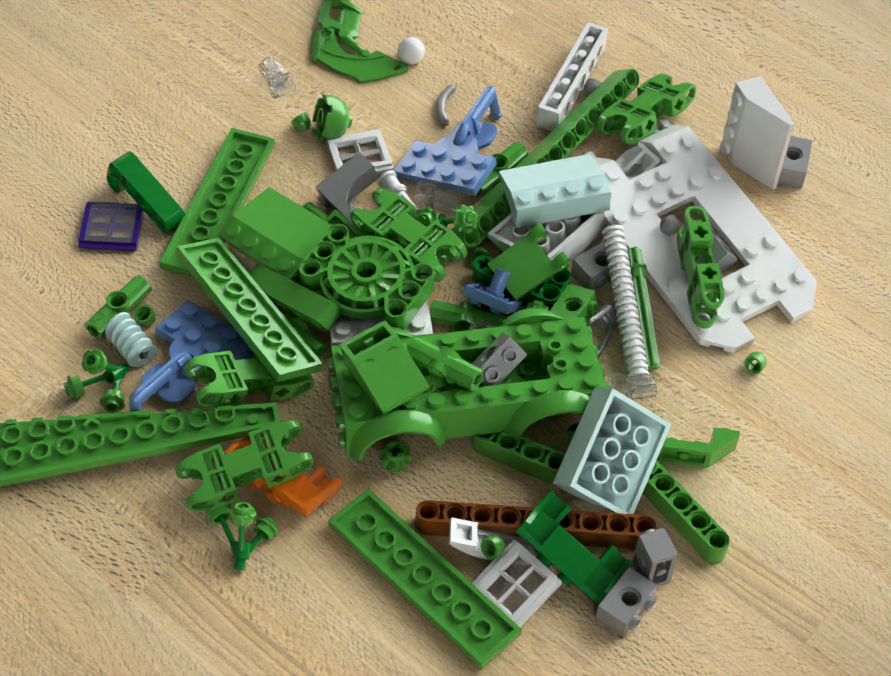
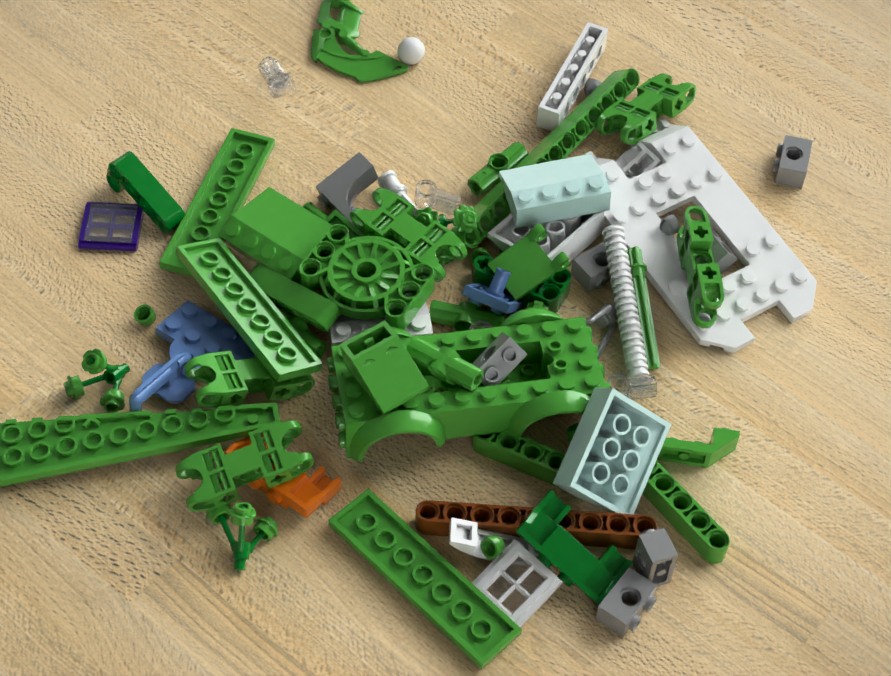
(116, 303): bright green piece -> none
(130, 340): light aqua piece -> none
(301, 122): bright green hinge -> none
(331, 118): bright green cylinder -> none
(368, 143): white piece -> none
(395, 456): bright green gear -> none
(440, 104): light grey piece -> none
(455, 159): medium blue plate -> none
(576, 302): bright green brick -> none
(755, 367): bright green hinge -> none
(757, 131): white slope -> none

